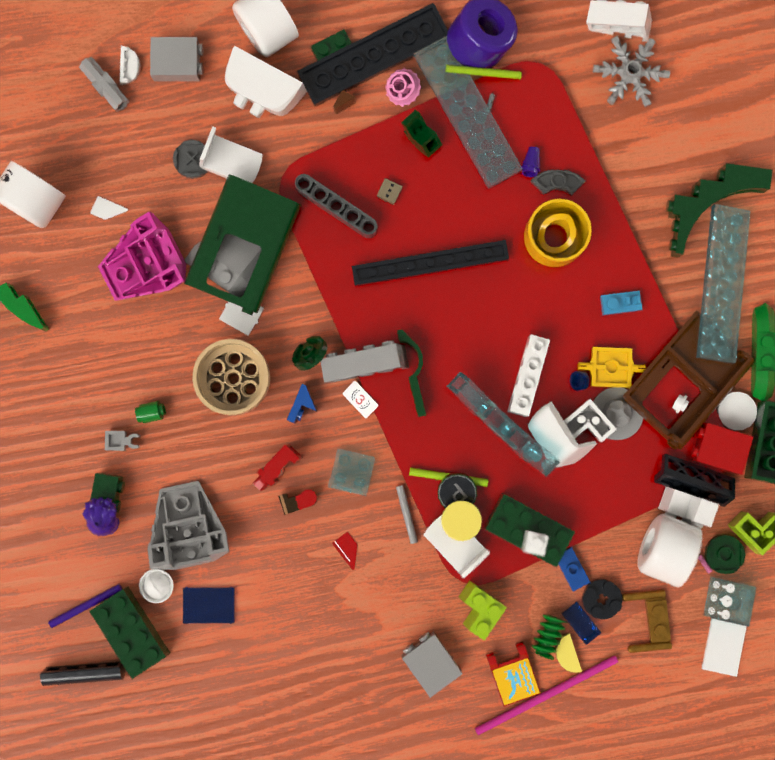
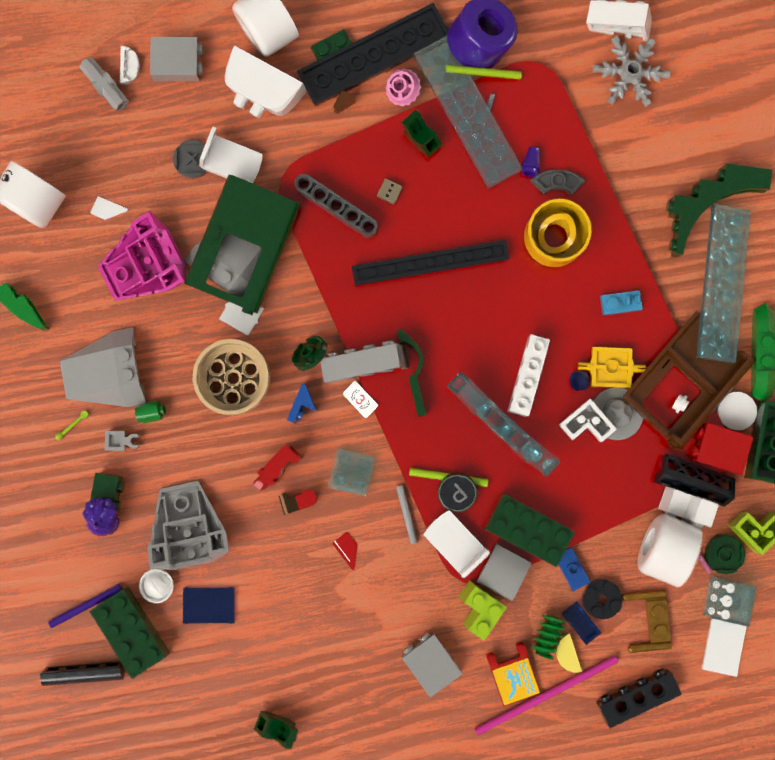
(84, 414): none -> lime hinge
(105, 371): none -> light grey wedge
(276, 728): none -> dark green brick
(461, 520): light yellow tile -> none
(504, 572): none -> light grey slope
(534, 543): white brick -> none
(555, 436): white piece -> none
(649, 700): none -> black brick

